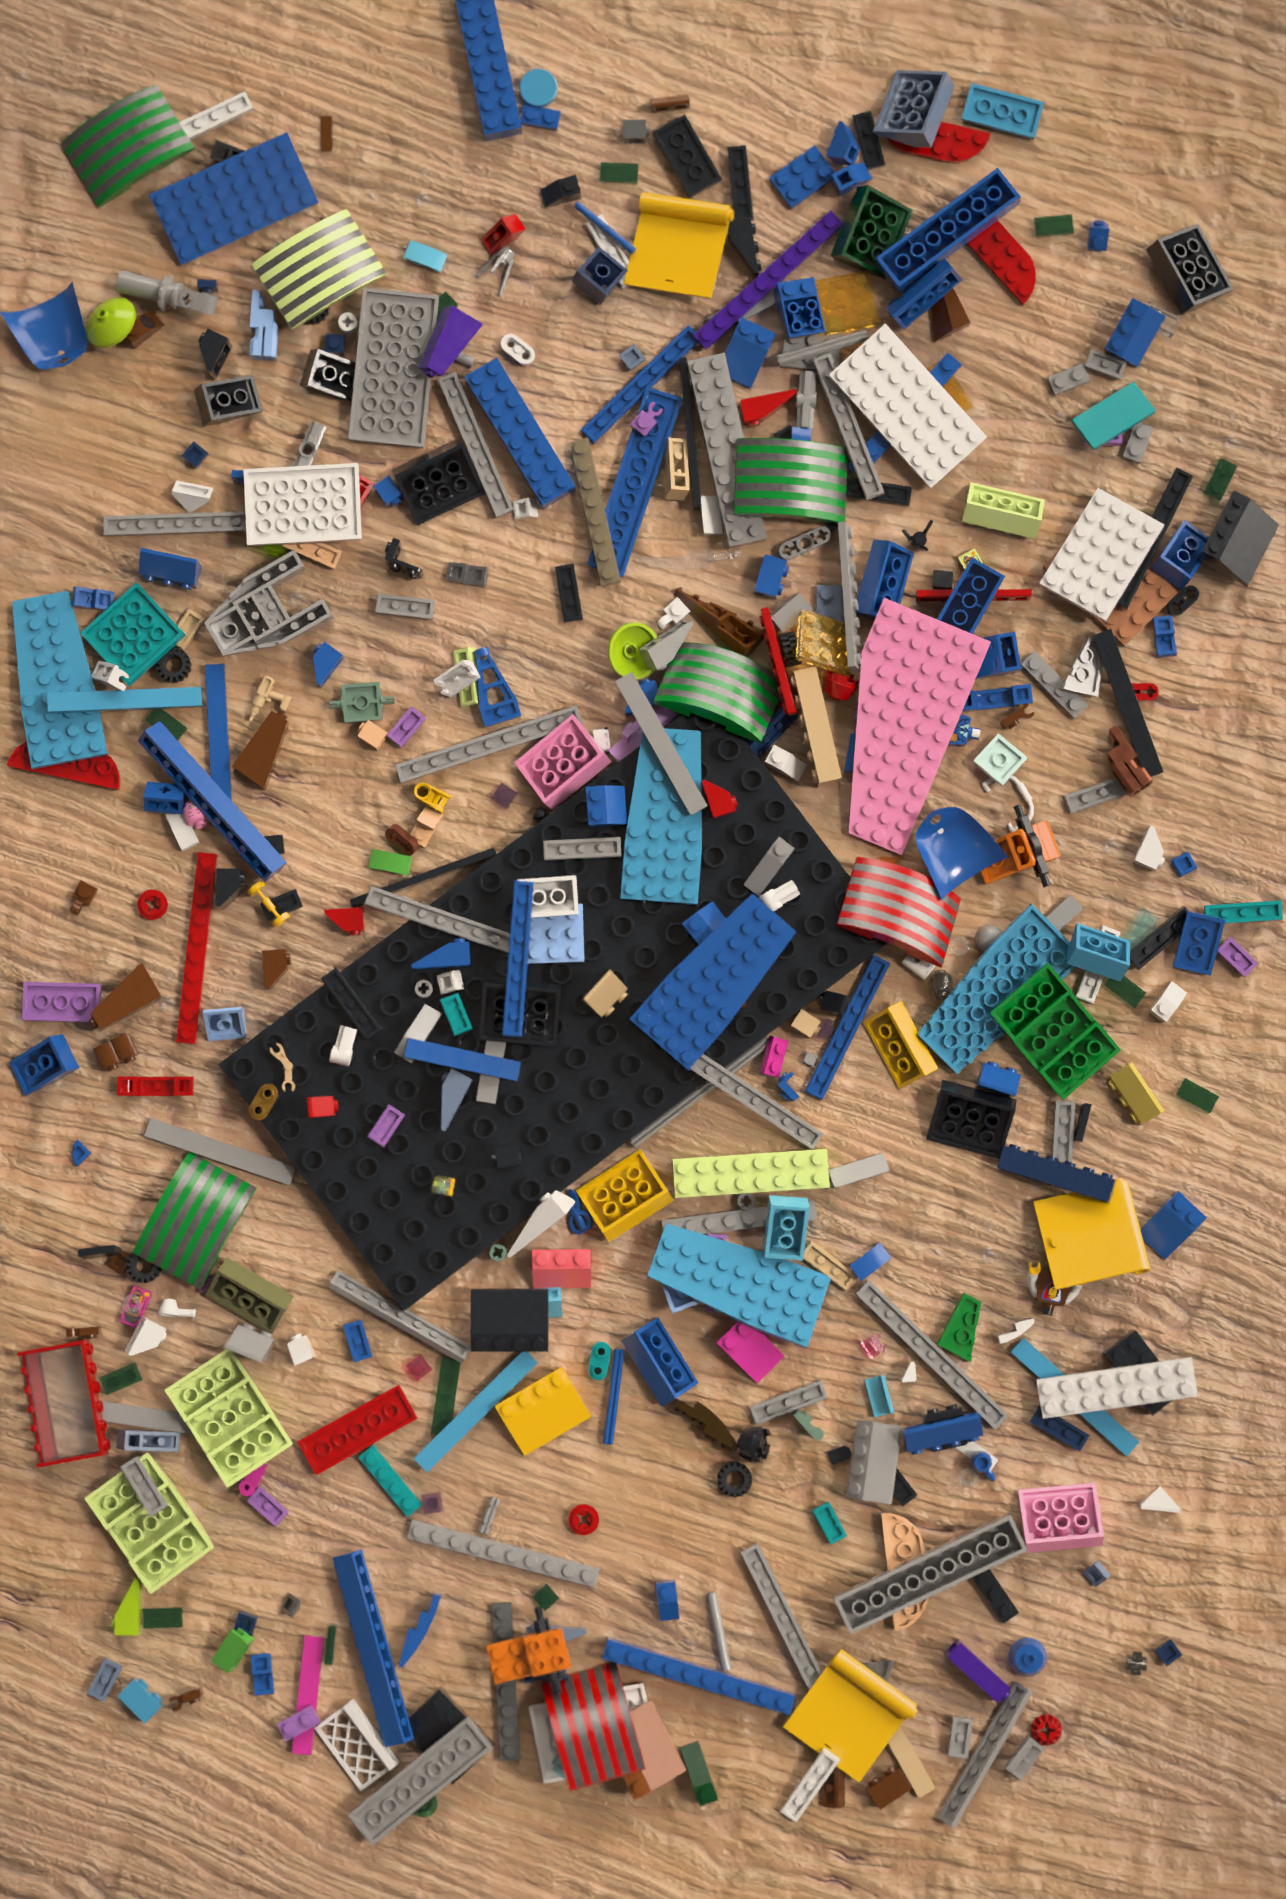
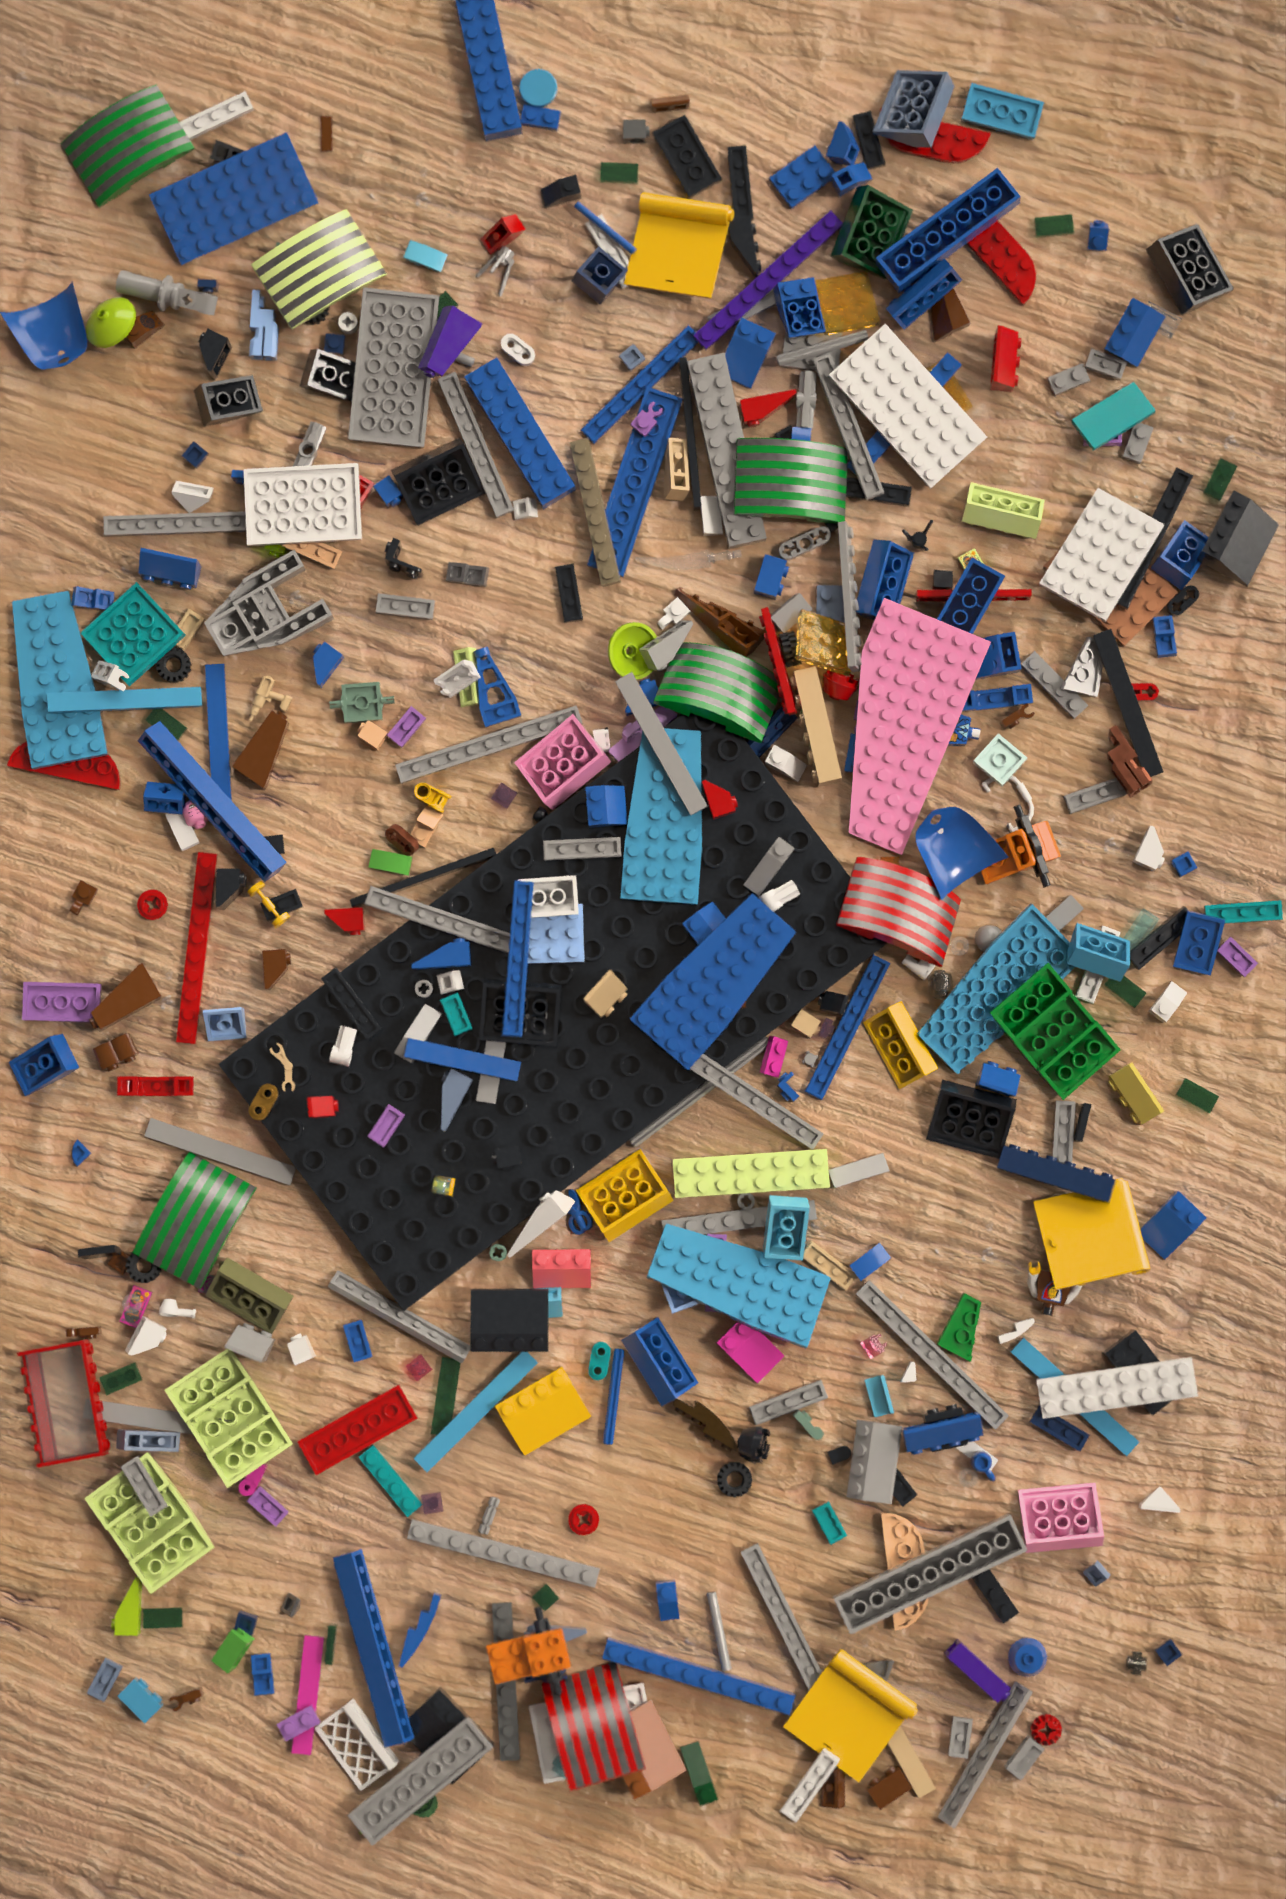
(1005, 359): none -> red slope

